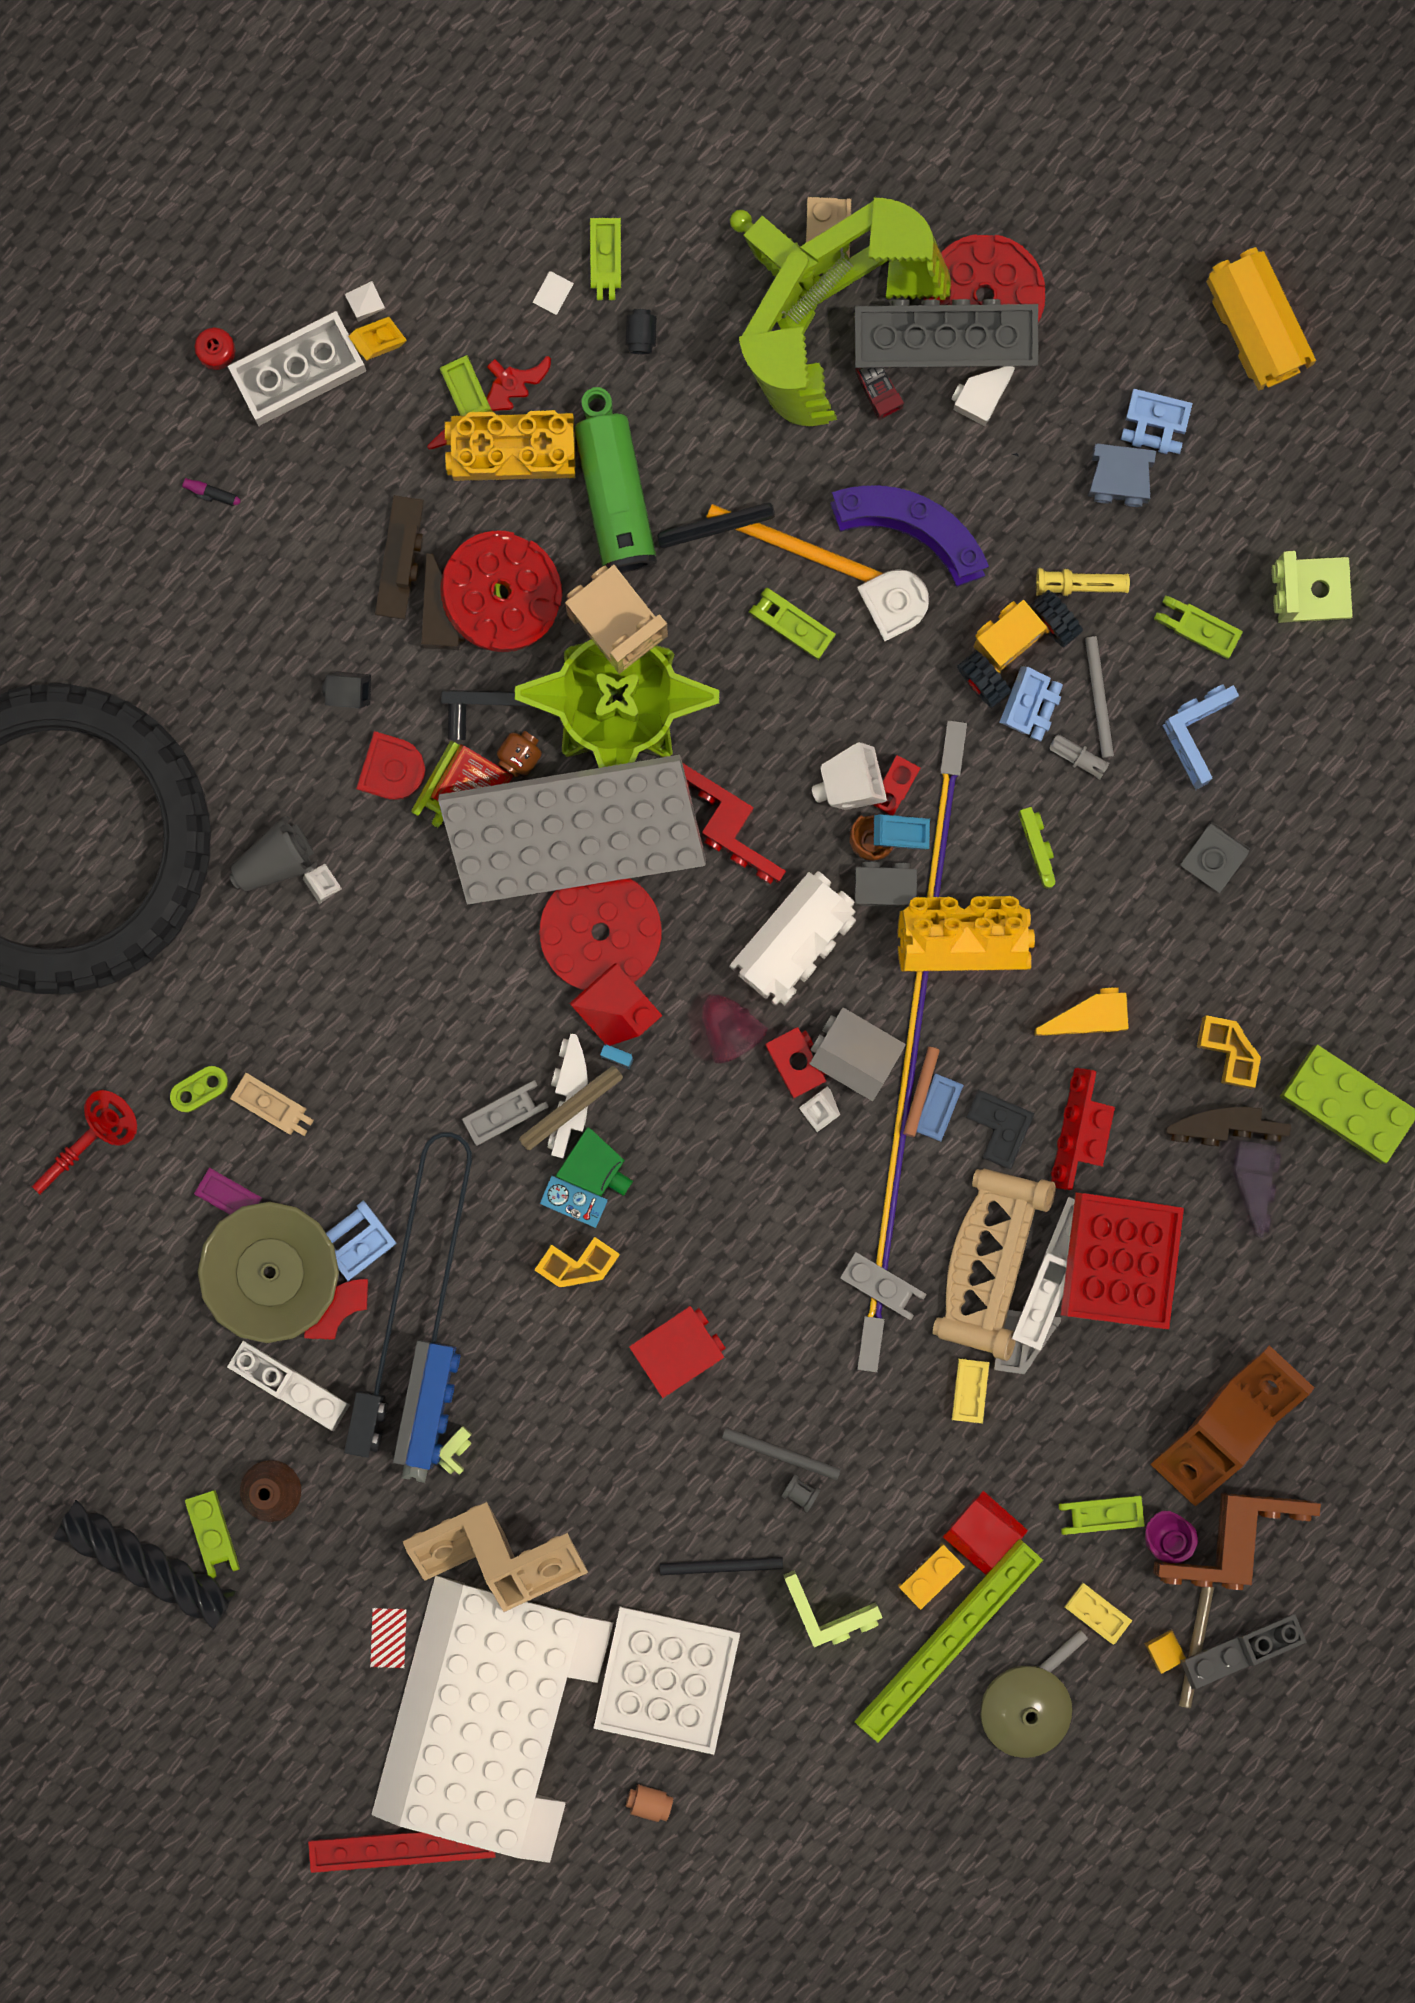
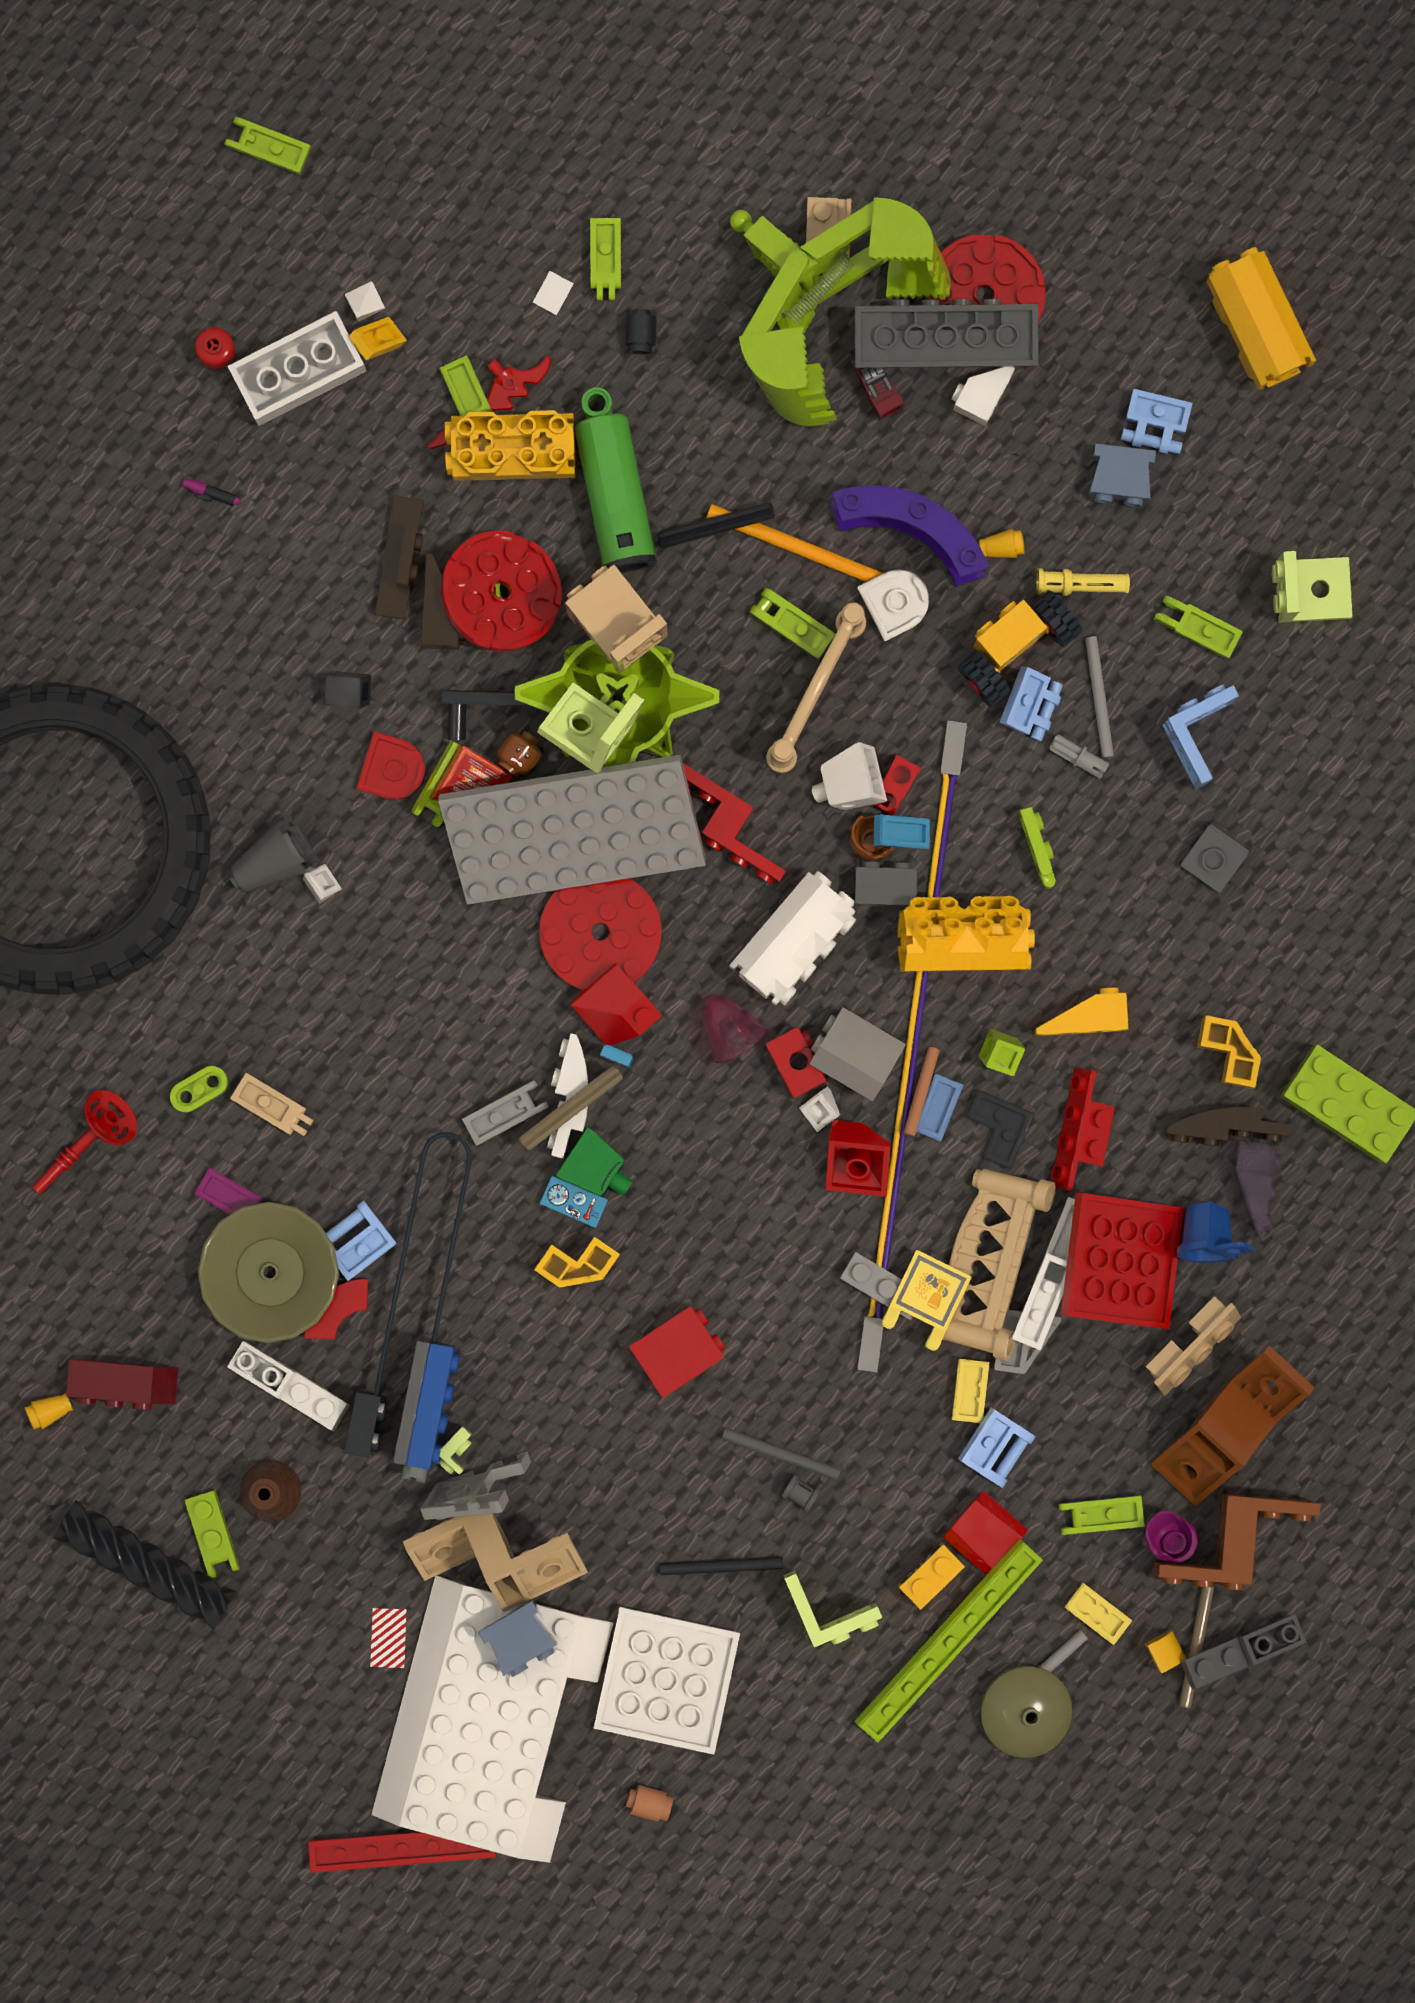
(47, 1410): none -> yellow cone
(121, 1383): none -> dark red wedge
(270, 146): none -> lime hinge
(470, 1494): none -> light grey wing
(519, 1639): none -> sand blue hips
(605, 726): none -> yellowish green bracket
(849, 625): none -> tan piece
(857, 1160): none -> red slope
(929, 1293): none -> light yellow flag
(989, 1443): none -> light blue plate
(1001, 1052): none -> lime brick
(1003, 545): none -> yellow cone
(1209, 1236): none -> blue container
(1212, 1325): none -> tan brick

